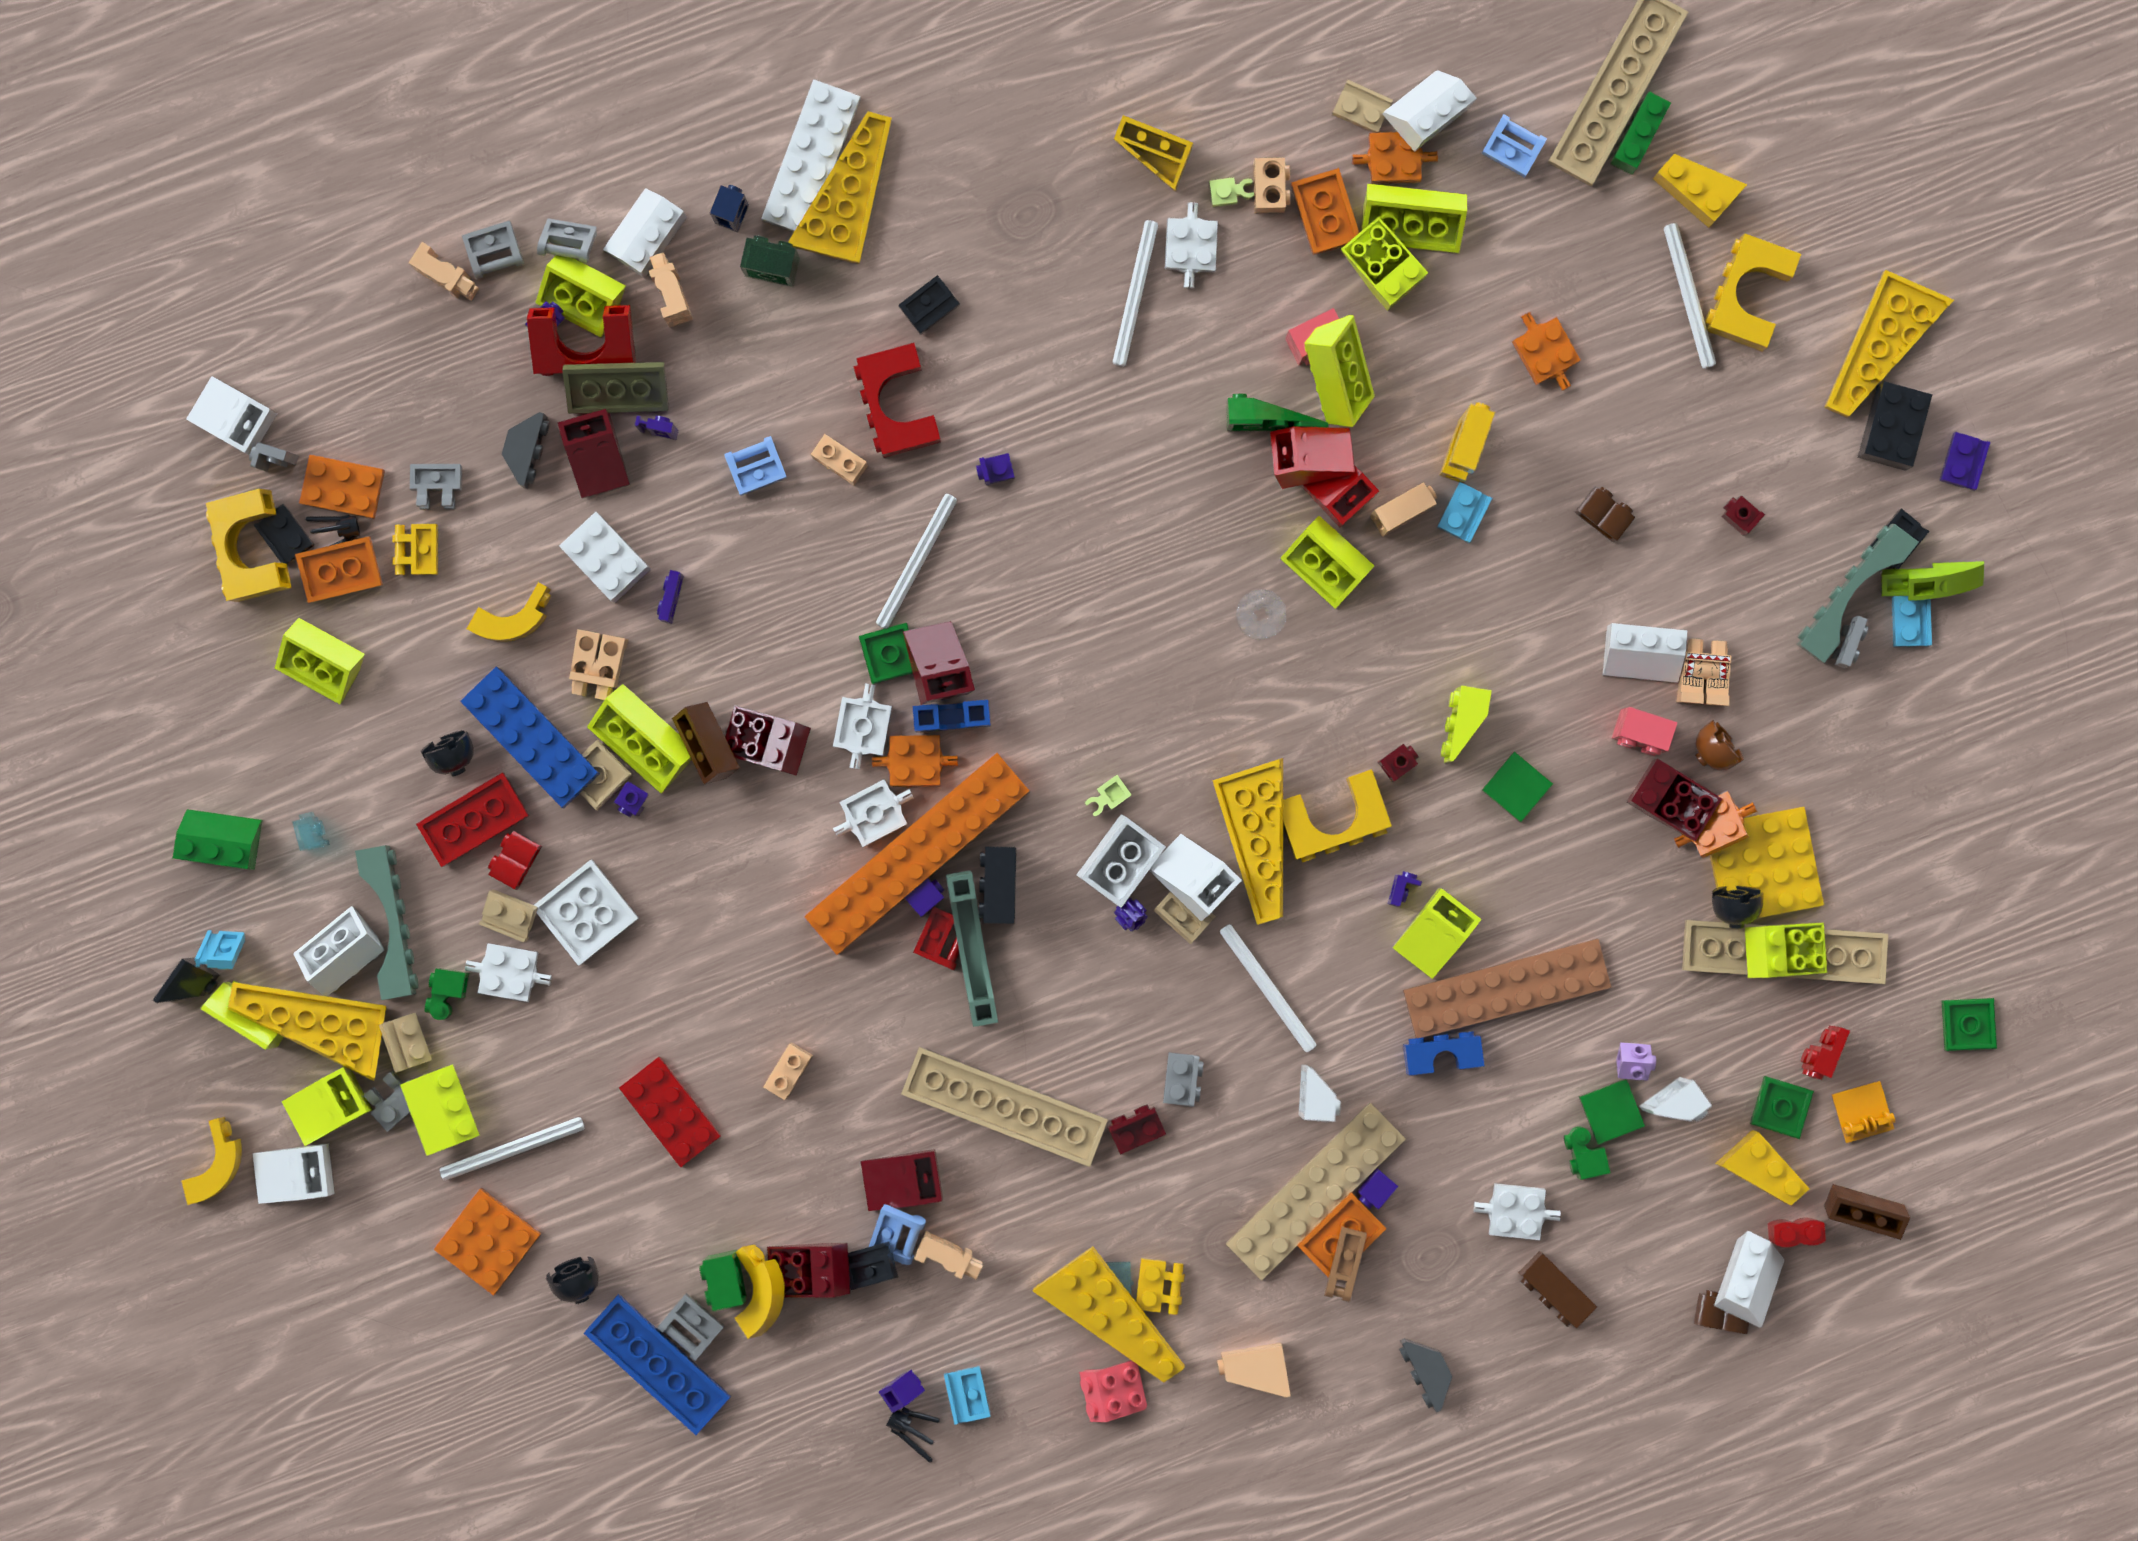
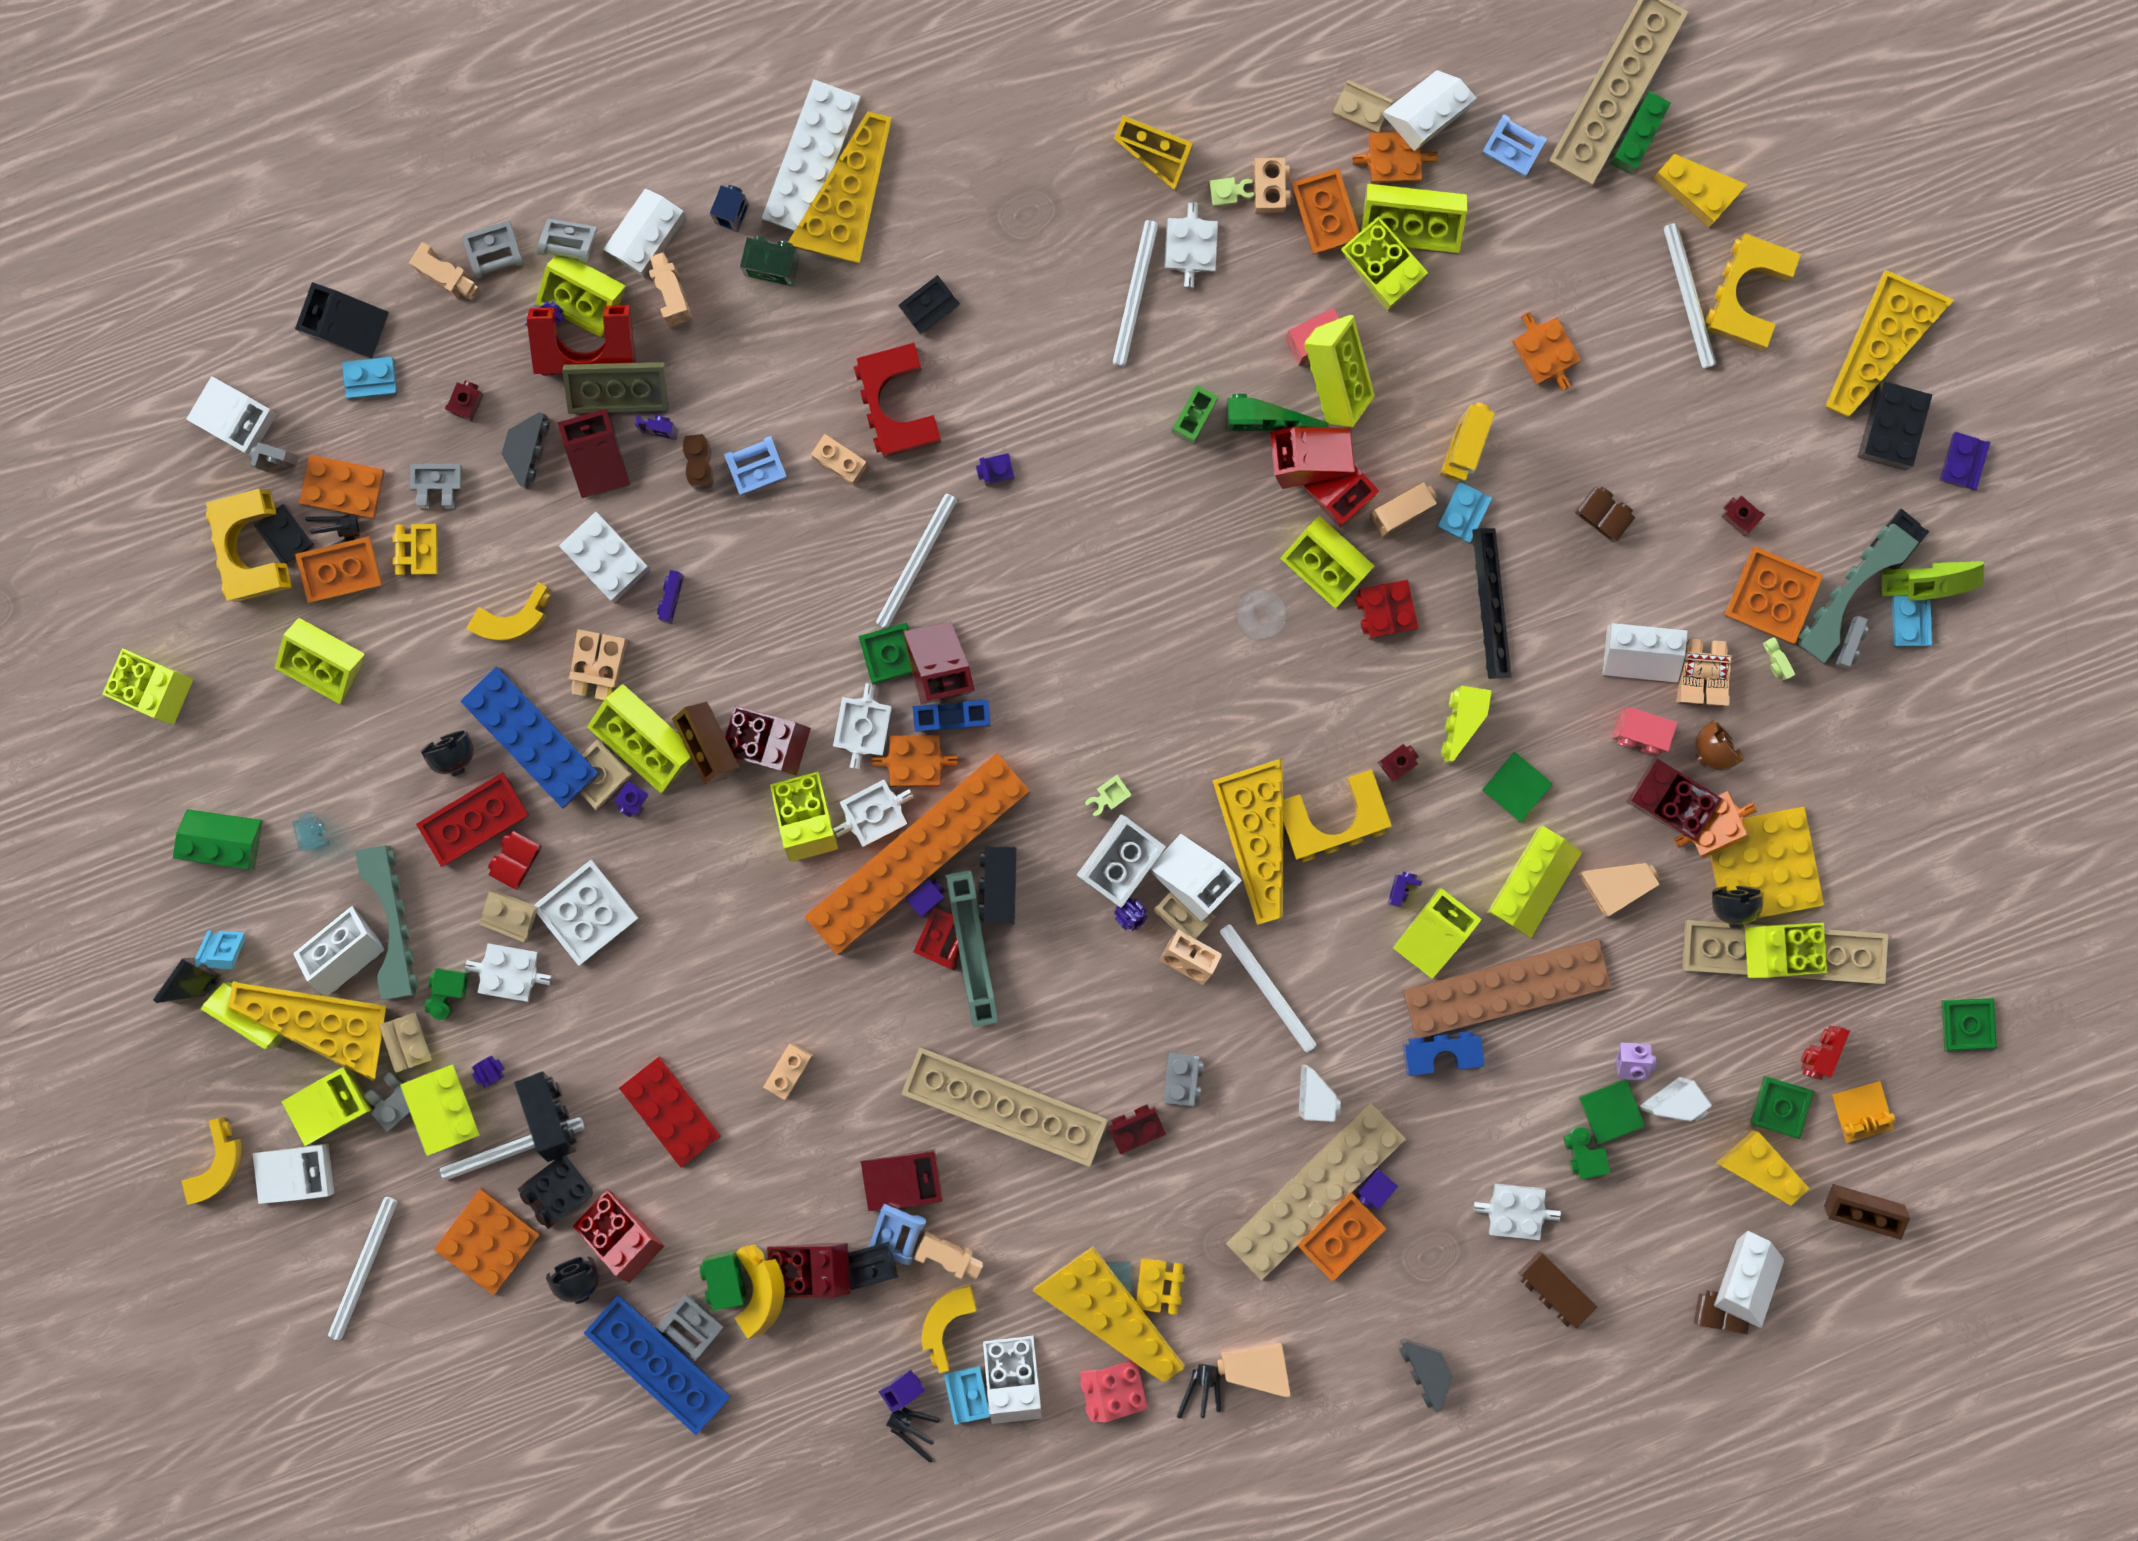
(148, 686): none -> neon yellow slope
(341, 320): none -> black slope
(362, 1268): none -> white axle
(369, 378): none -> medium azure plate
(465, 409): none -> dark red brick
(487, 1071): none -> dark purple gear
(546, 1116): none -> black brick
(555, 1191): none -> black bracket
(618, 1236): none -> red slope
(698, 453): none -> reddish brown brick
(803, 817): none -> neon yellow slope
(947, 1307): none -> yellow arch
(1012, 1380): none -> white slope
(1190, 957): none -> light nougat brick
(1194, 414): none -> bright green brick
(1206, 1376): none -> black plant
(1345, 1263): medium nougat plate -> none
(1386, 609): none -> red plate
(1491, 603): none -> black plate
(1535, 881): none -> neon yellow slope
(1619, 885): none -> light nougat slope
(1773, 595): none -> orange plate
(1780, 665): none -> yellowish green plate
(1803, 1230): red brick -> none

